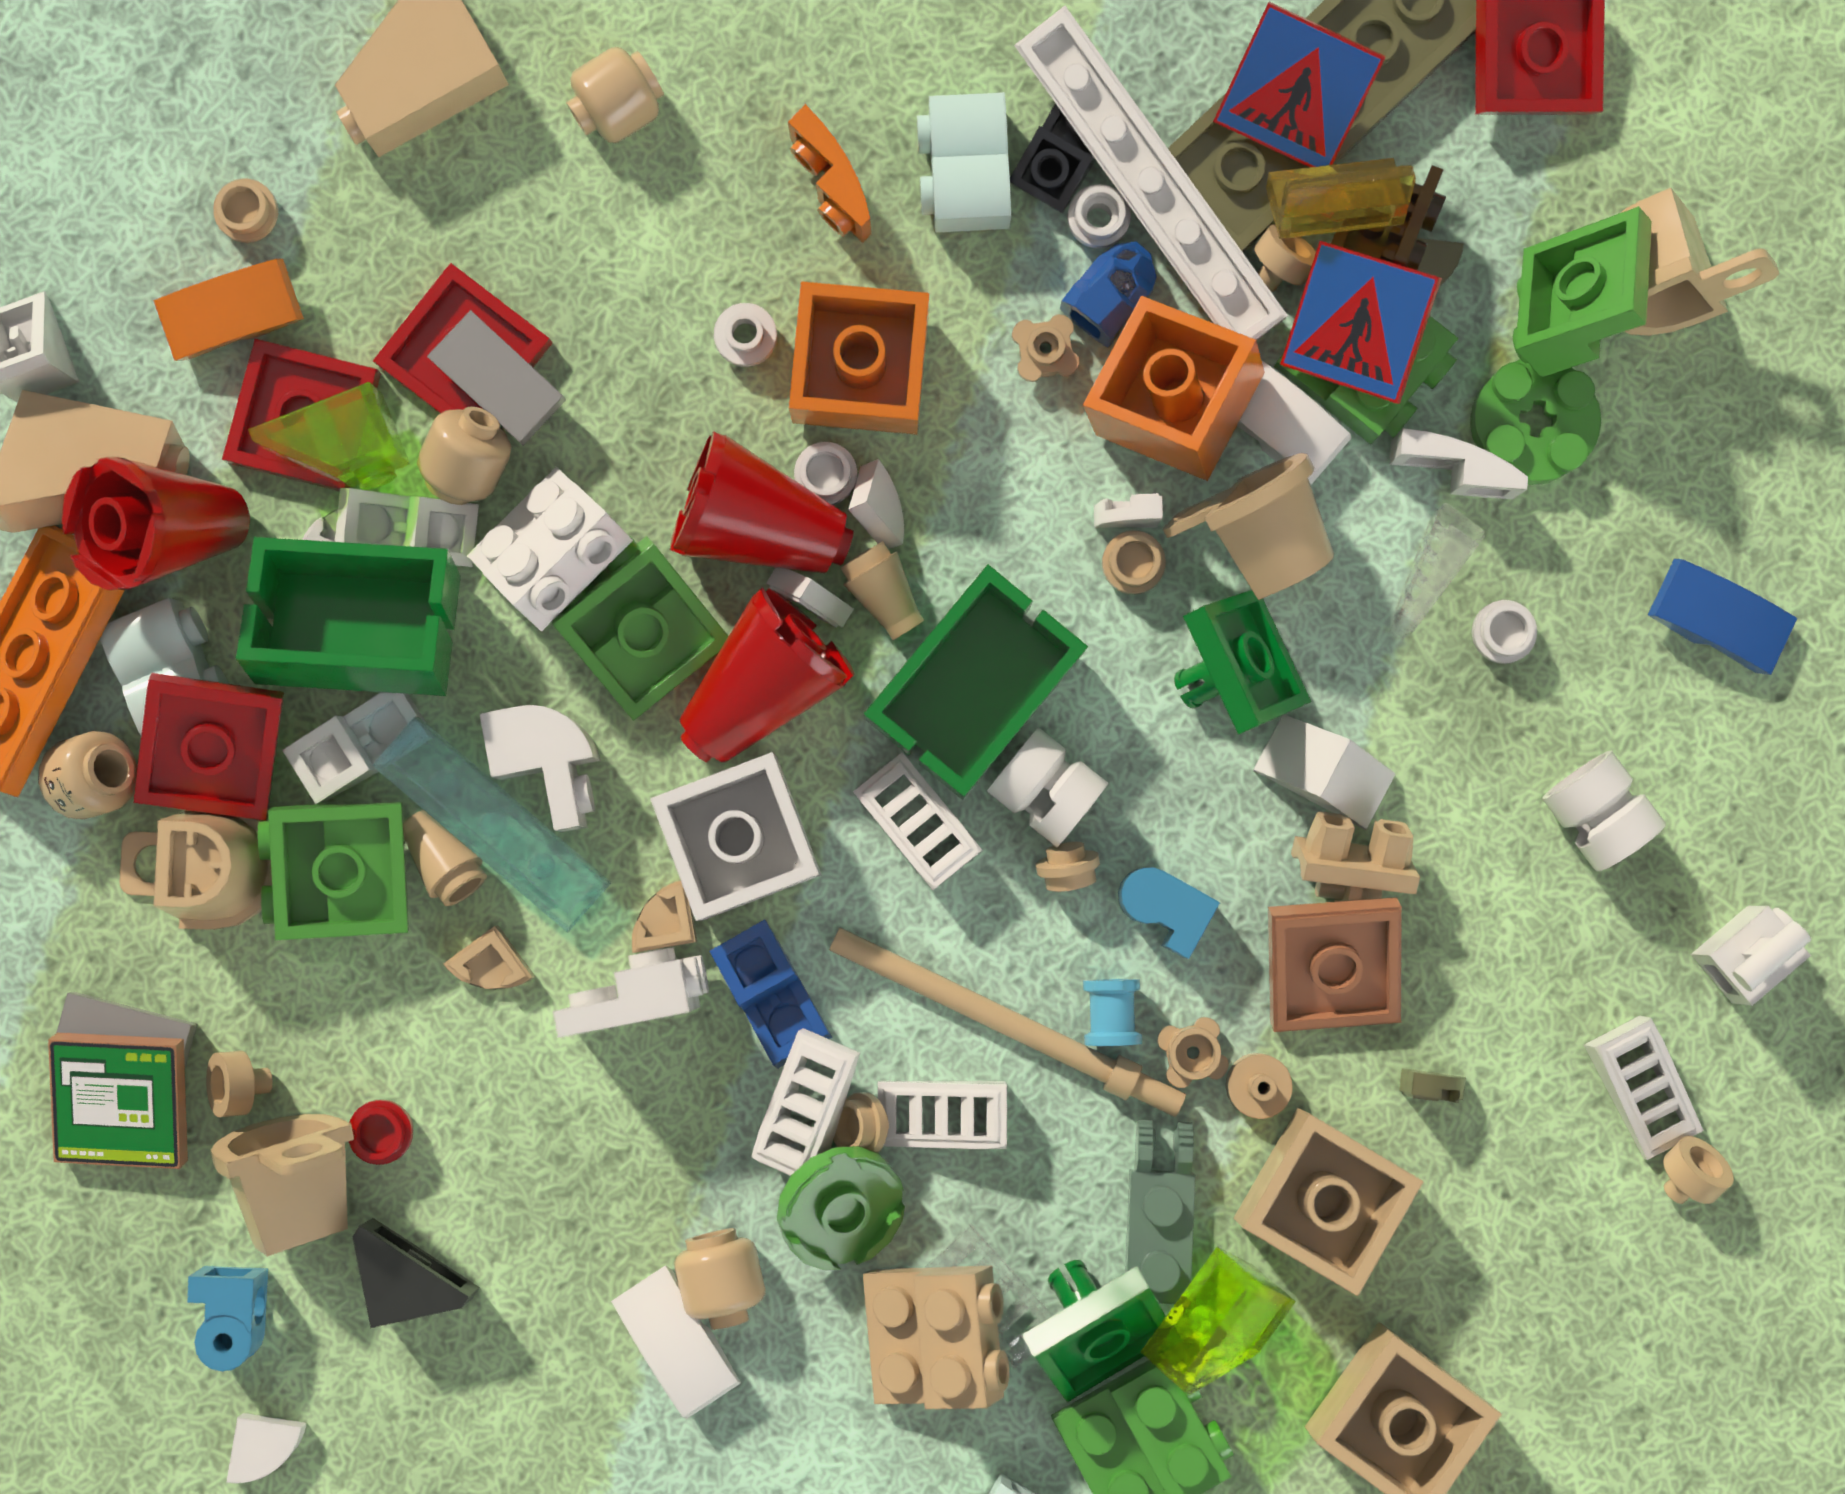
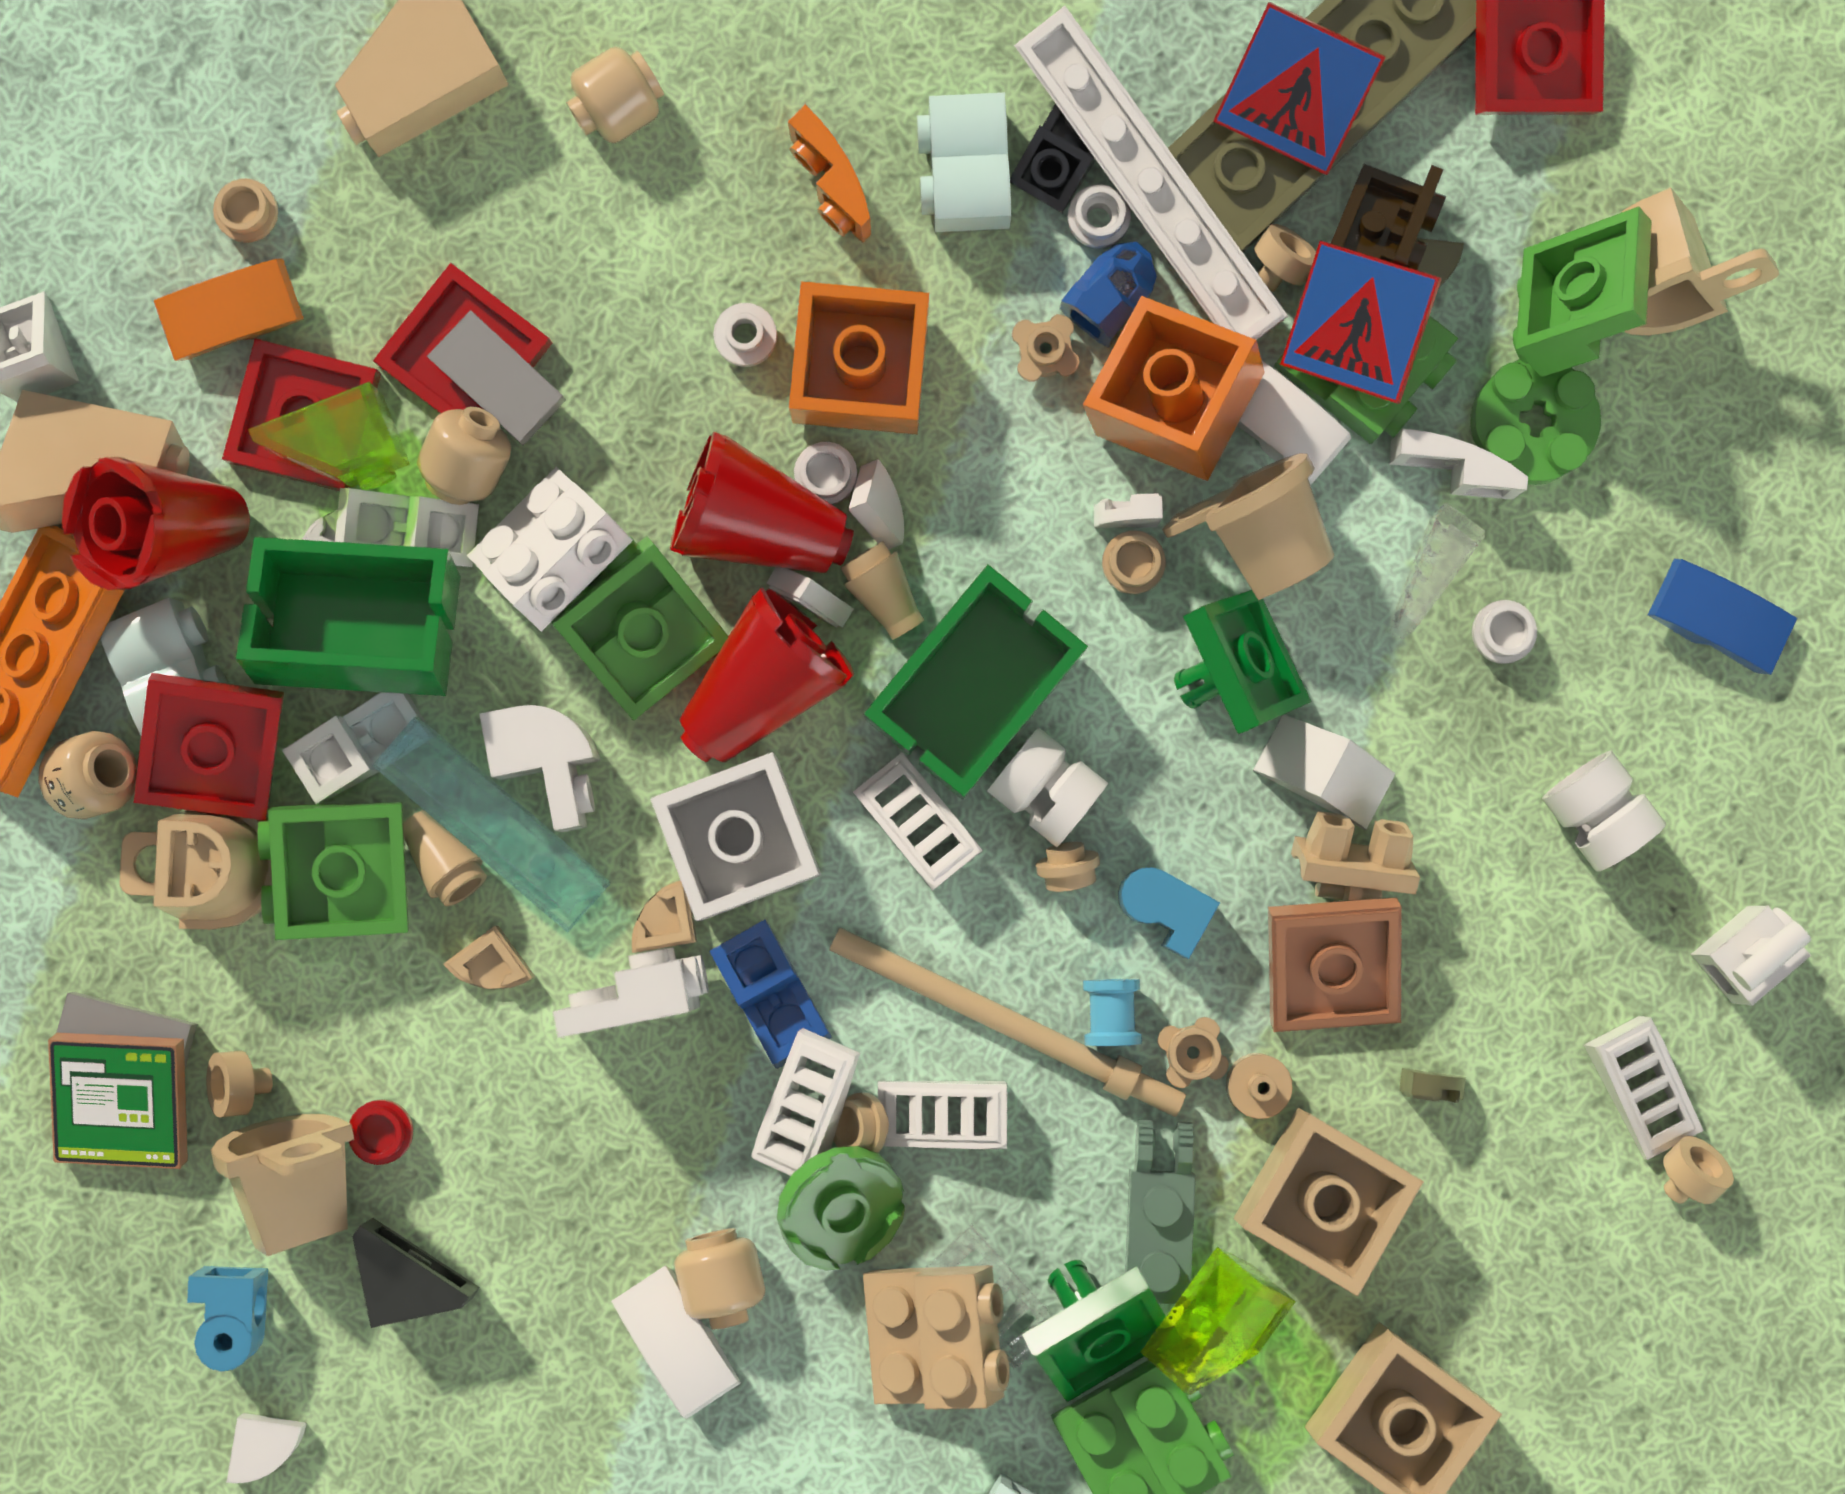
(1340, 197): clear yellow panel -> none

